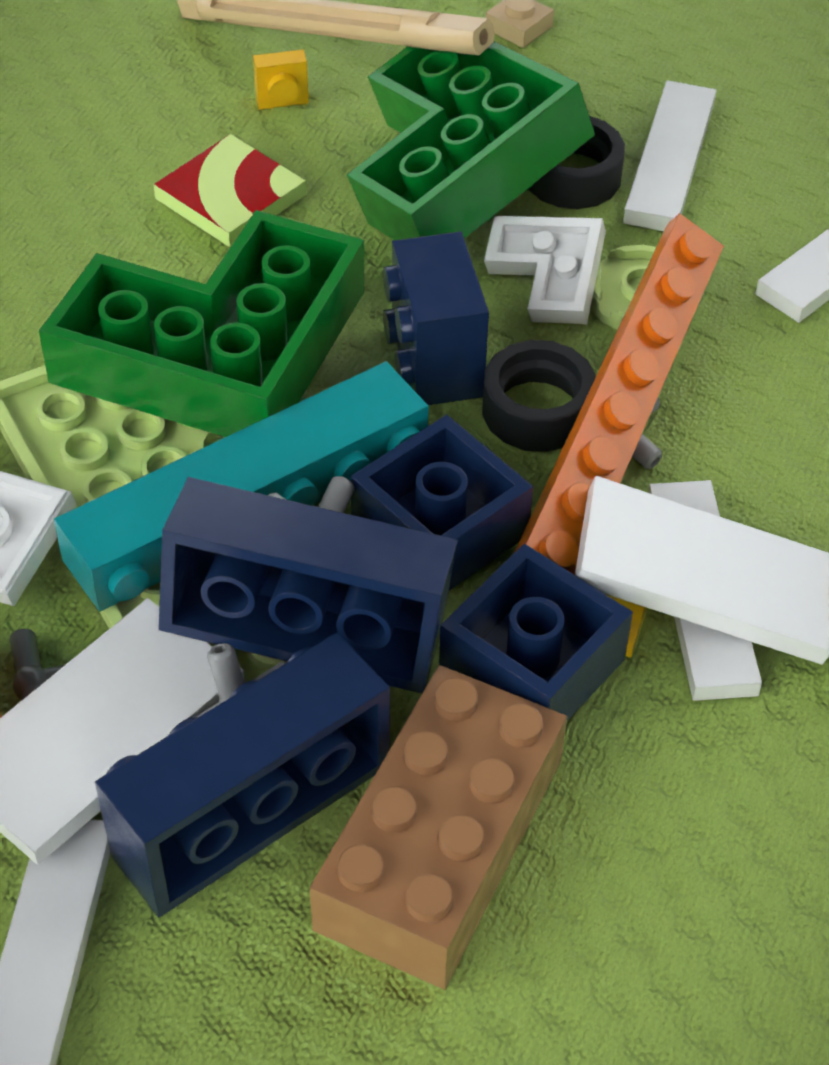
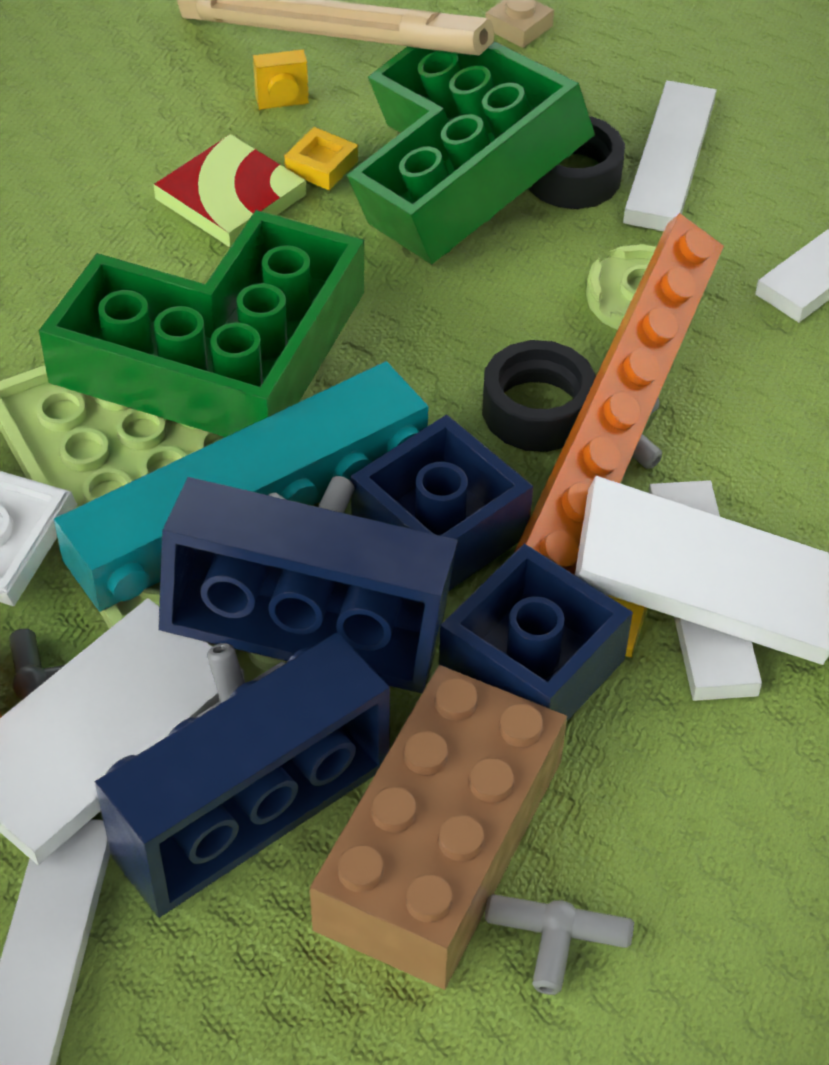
(321, 158): none -> yellow plate
(436, 318): dark blue brick -> none
(558, 924): none -> light grey piece
(560, 254): white plate -> none

